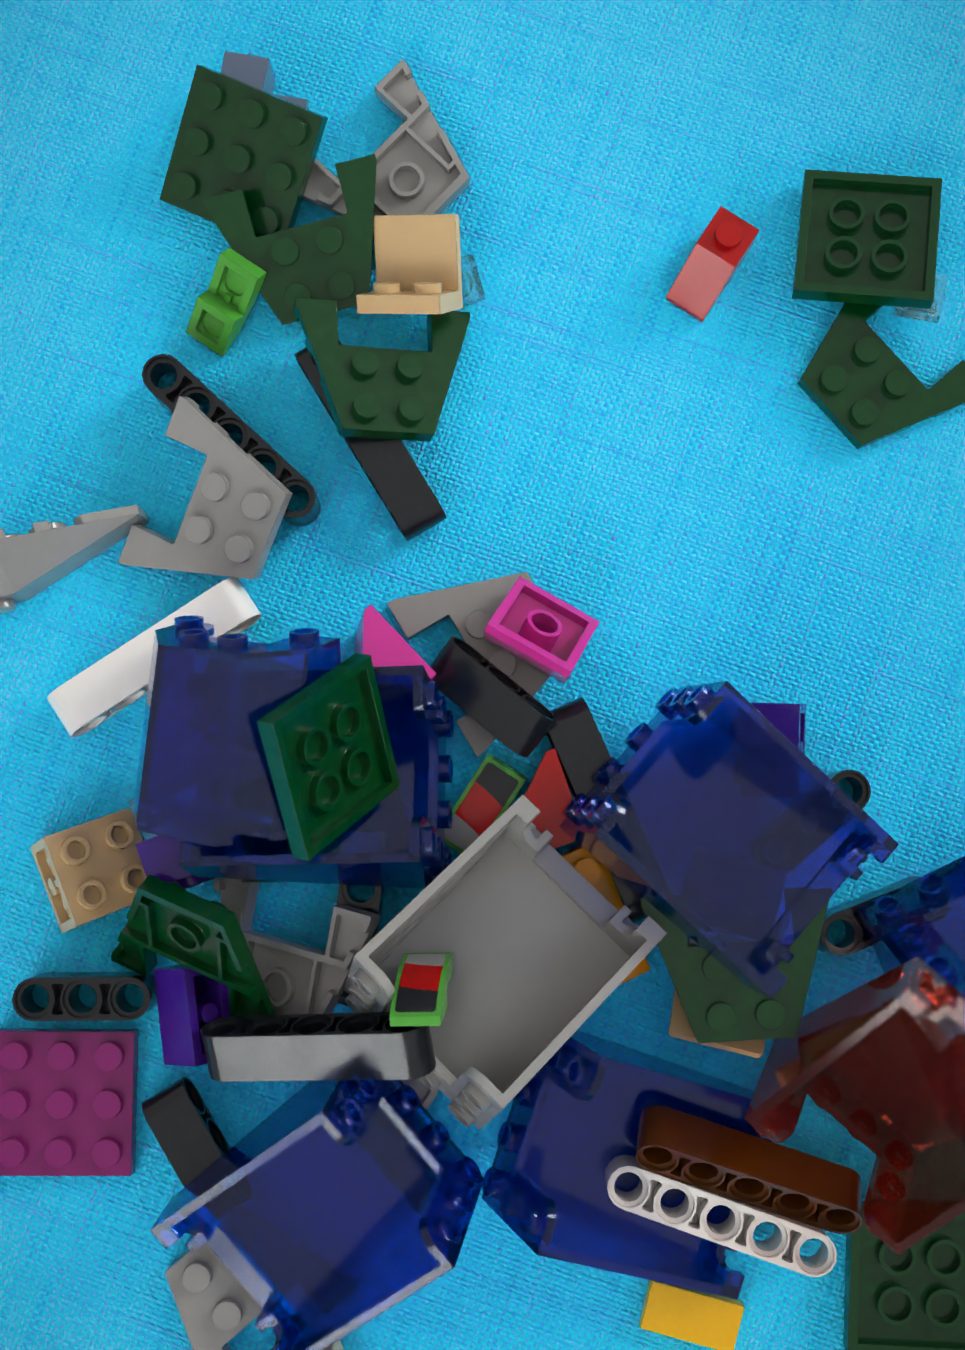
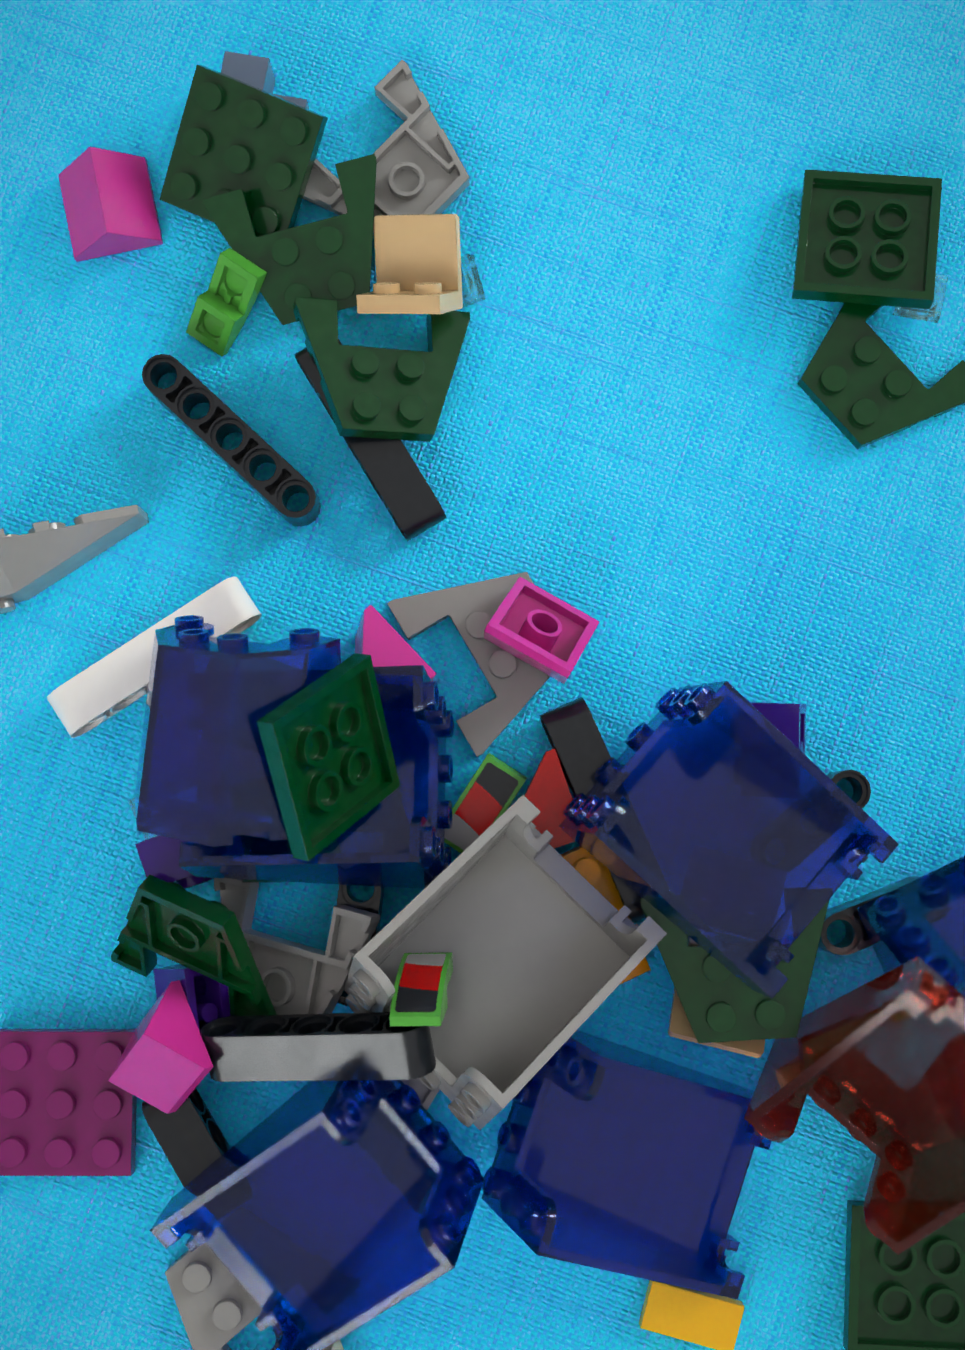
(65, 1001): black beam -> none
(91, 868): tan bracket -> none
(109, 204): none -> dark pink slope
(164, 1054): none -> dark pink slope
(229, 514): light grey wing -> none
(491, 697): black beam -> none
(712, 264): slope -> none
(734, 1233): white beam -> none
(749, 1169): reddish brown beam -> none

